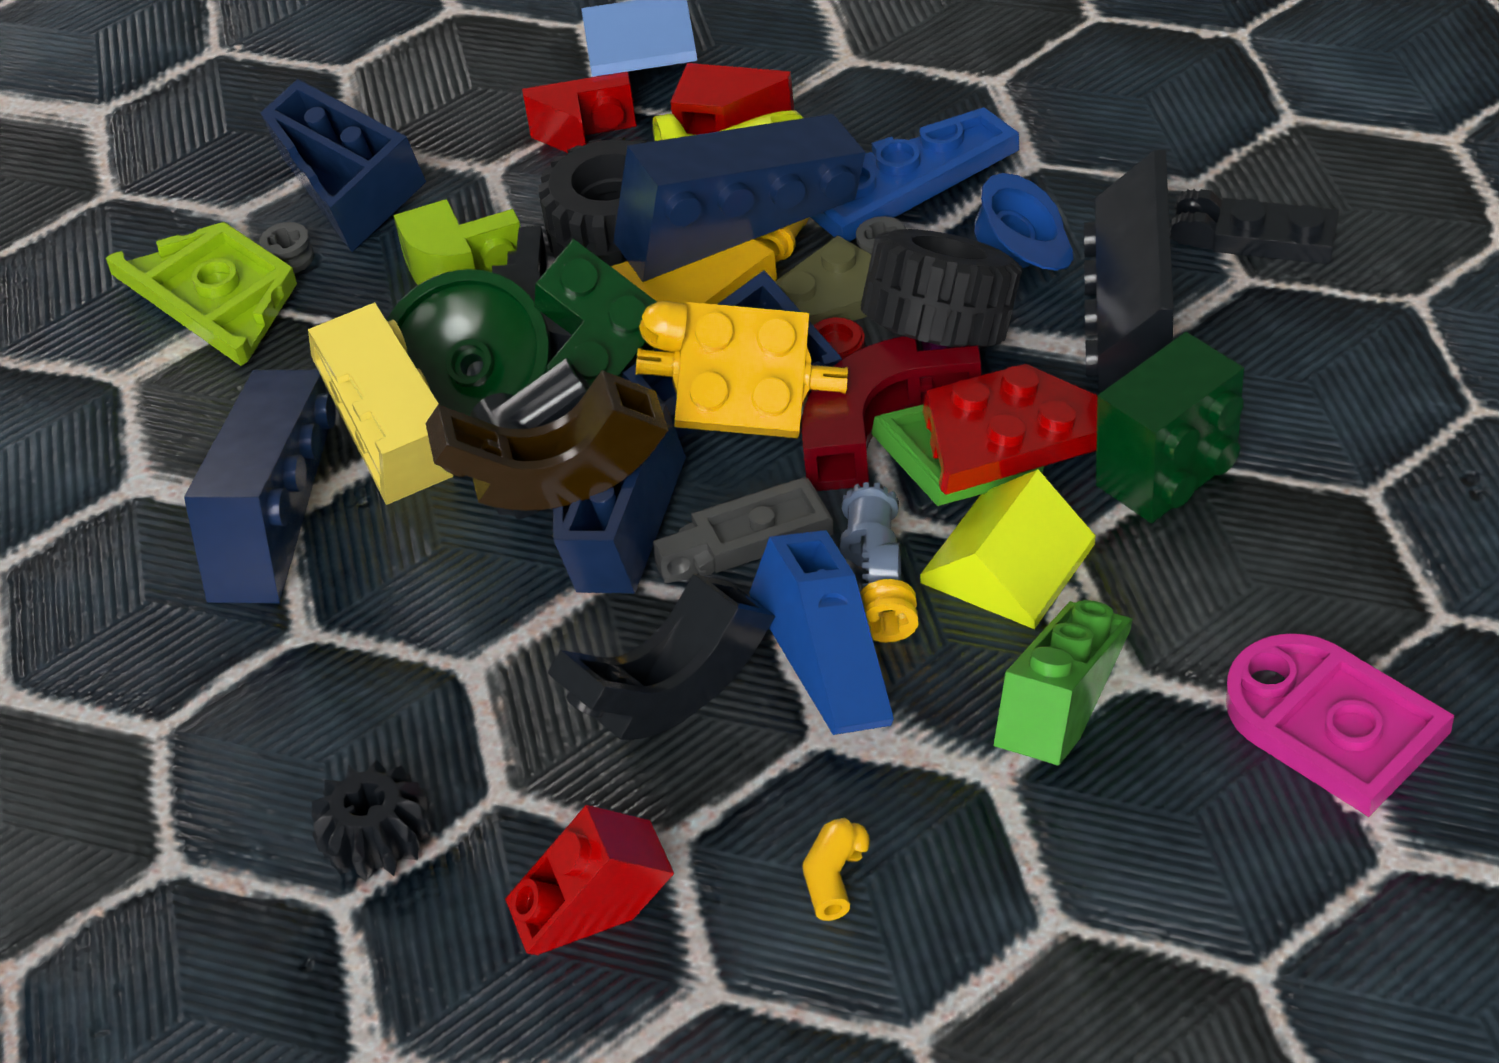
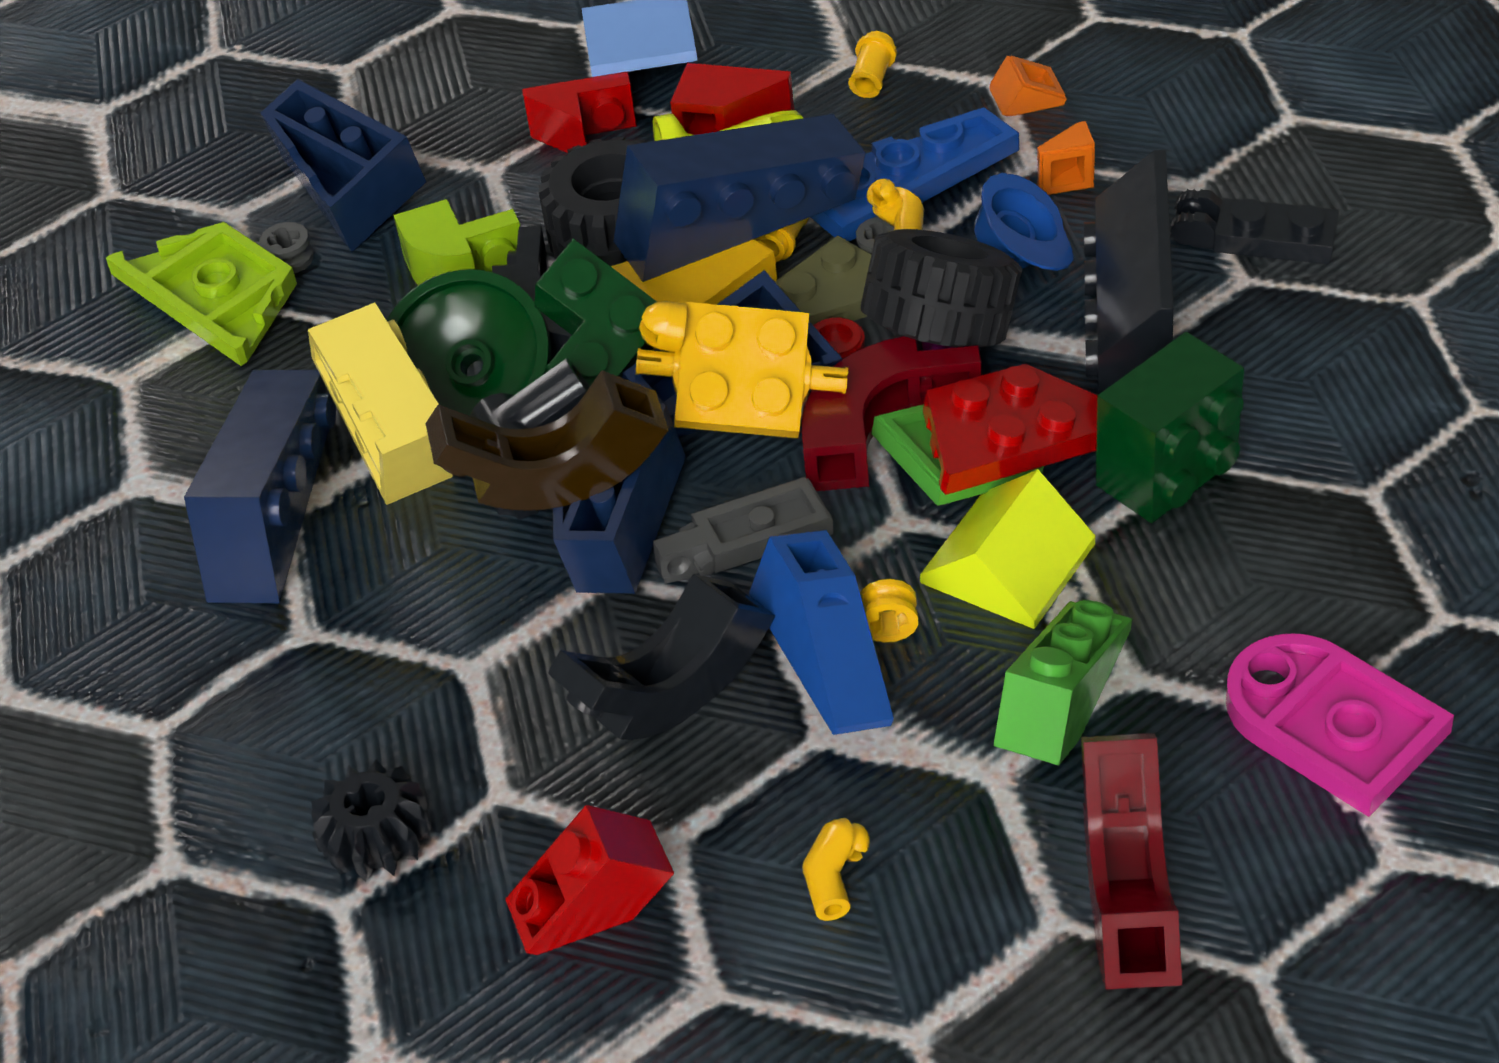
(869, 534): sand blue connector -> none
(874, 55): none -> yellow pin
(895, 205): none -> yellow arm
(1025, 87): none -> orange slope
(1067, 161): none -> orange slope
(1127, 864): none -> dark red arch

